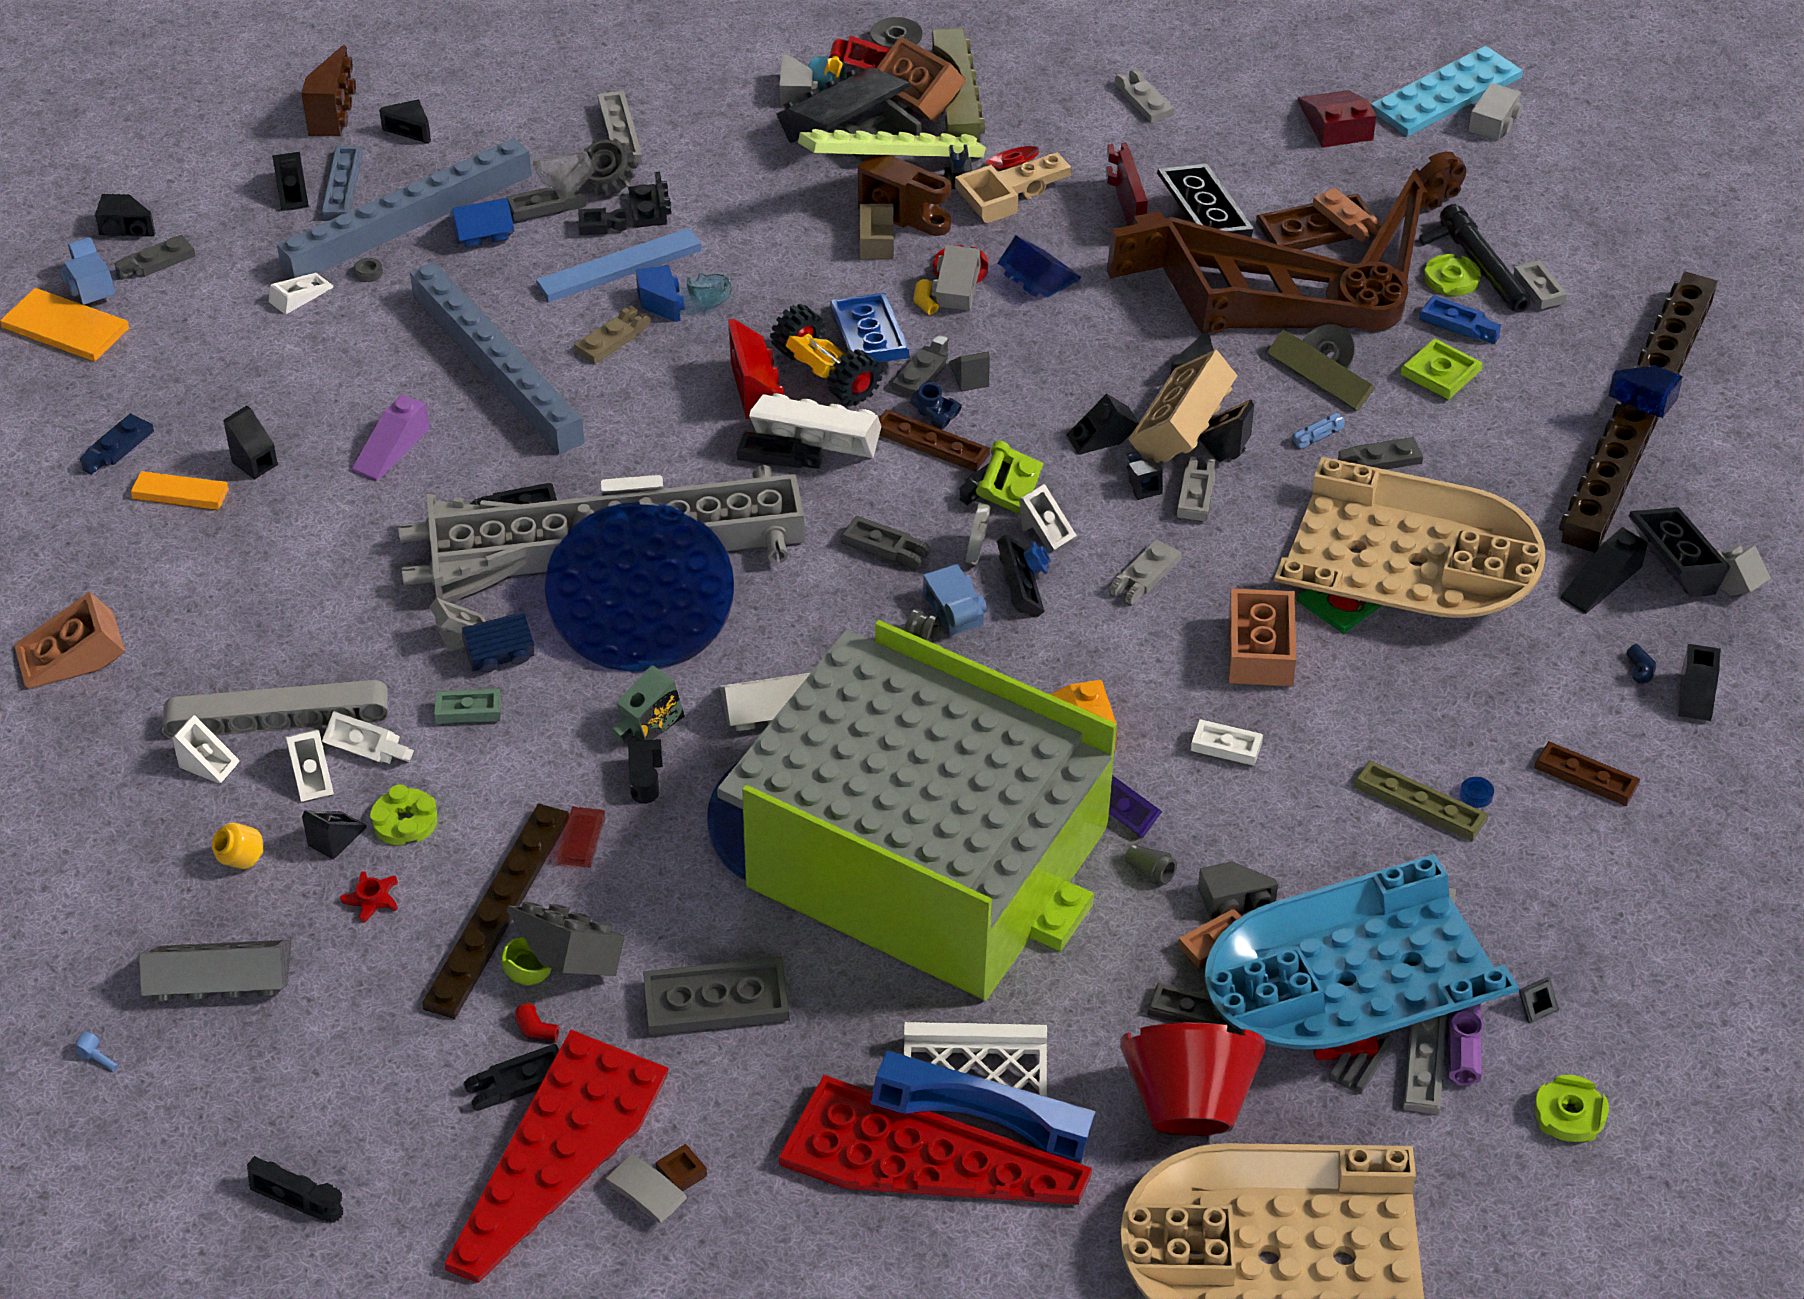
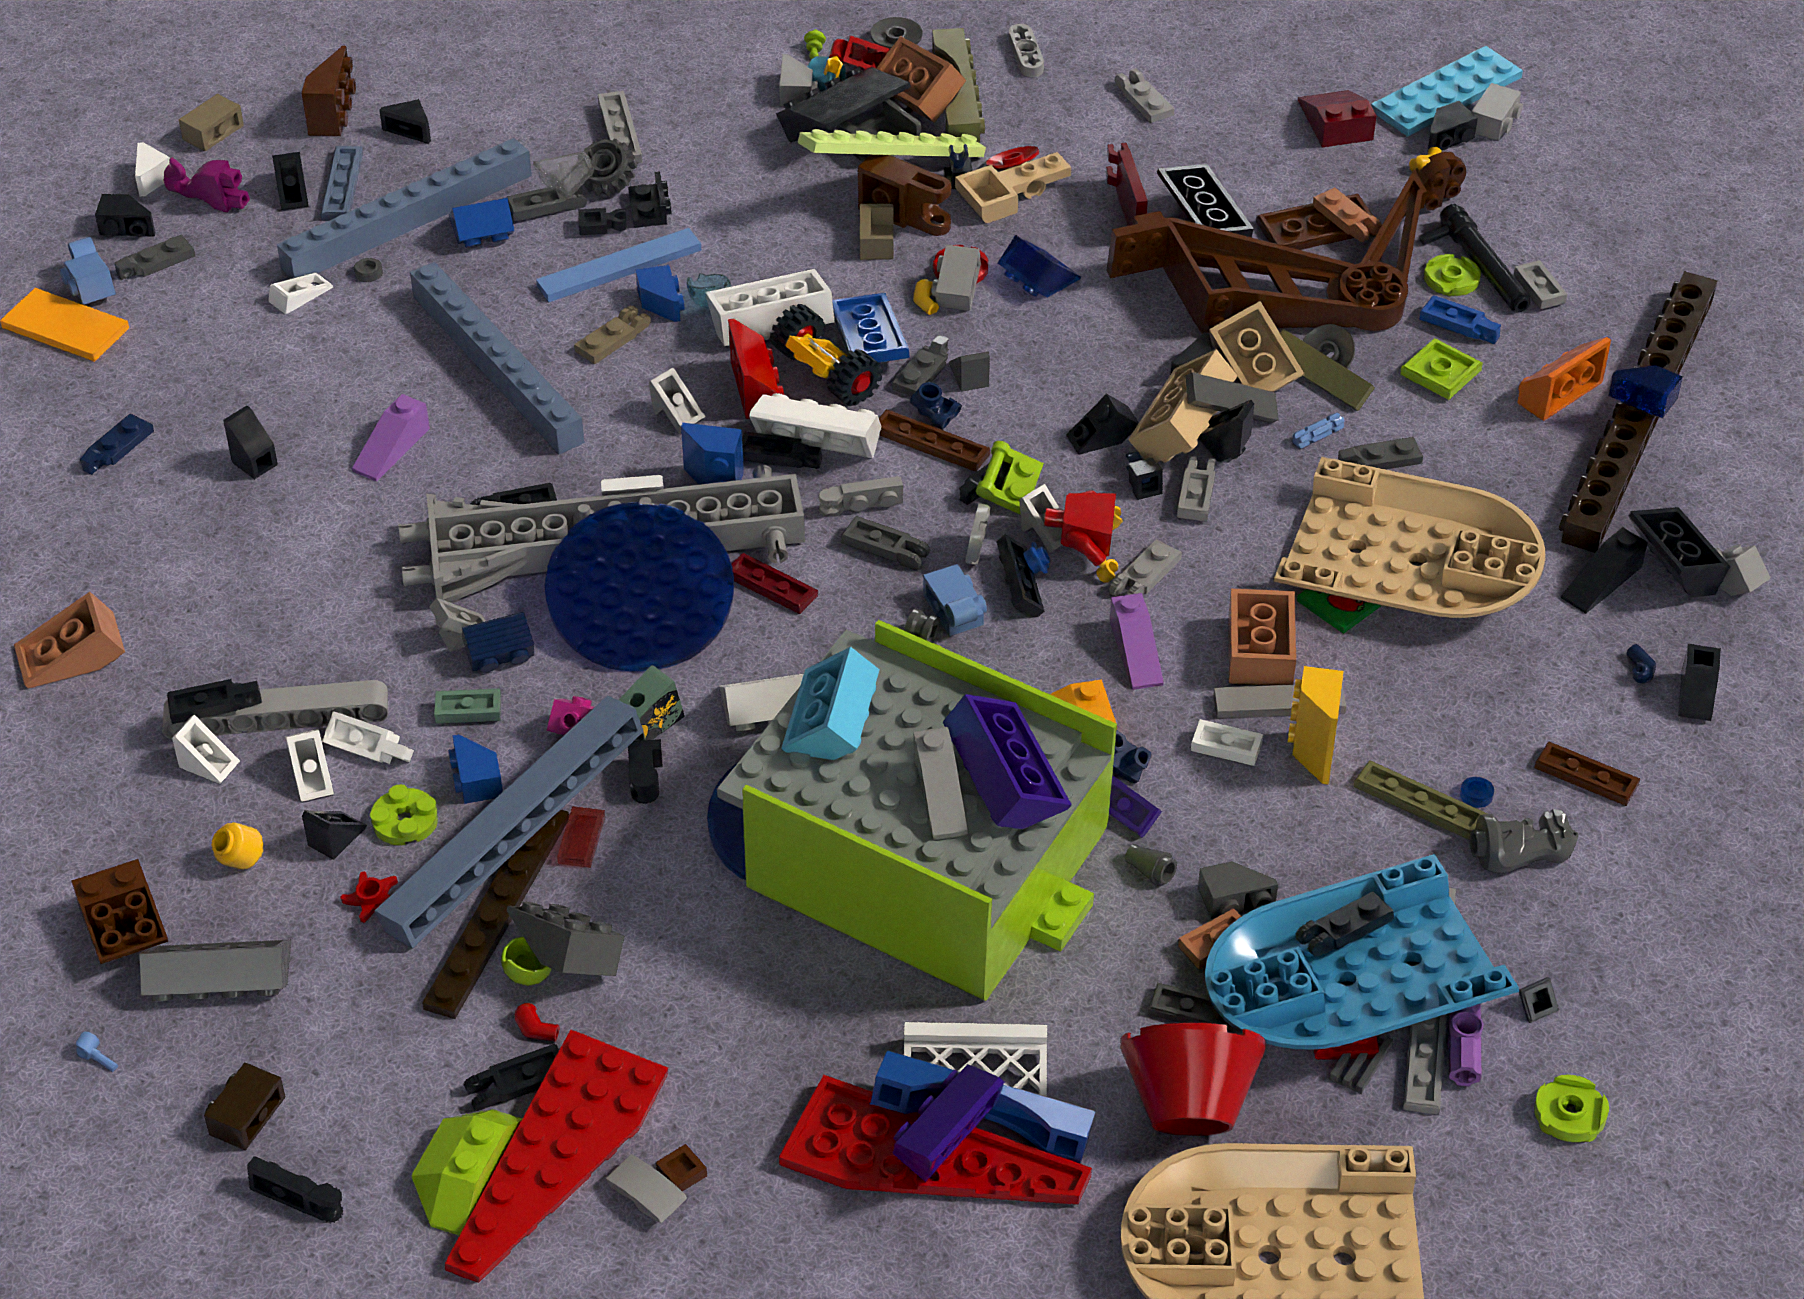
(119, 911): none -> reddish brown slope
(149, 168): none -> white slope
(179, 490): light orange tile -> none
(211, 122): none -> dark tan panel
(212, 182): none -> magenta hips
(212, 699): none -> black hinge
(244, 1106): none -> dark brown brick
(460, 1165): none -> lime wedge
(477, 768): none -> blue slope
(509, 822): none -> sand blue brick
(567, 714): none -> dark pink brick
(673, 398): none -> light grey slope
(712, 453): none -> blue slope
(716, 996): dark grey plate -> none
(762, 302): none -> white slope
(773, 583): none -> dark red tile
(815, 41): none -> lime hair
(832, 706): none -> medium azure slope
(861, 495): none -> light grey hinge
(940, 783): none -> light grey slope
(947, 1119): none -> dark purple slope
(1005, 762): none -> dark purple slope
(1028, 43): none -> light grey beam
(1088, 527): none -> red torso
(1129, 759): none -> dark blue hips
(1135, 640): none -> medium lavender slope
(1223, 395): none -> dark grey tile
(1255, 350): none -> tan slope
(1258, 701): none -> light grey tile
(1316, 719): none -> yellow slope
(1345, 924): none -> black hinge
(1421, 160): none -> yellow arm
(1452, 126): none -> black slope
(1514, 844): none -> dark grey animal
(1565, 379): none -> orange slope

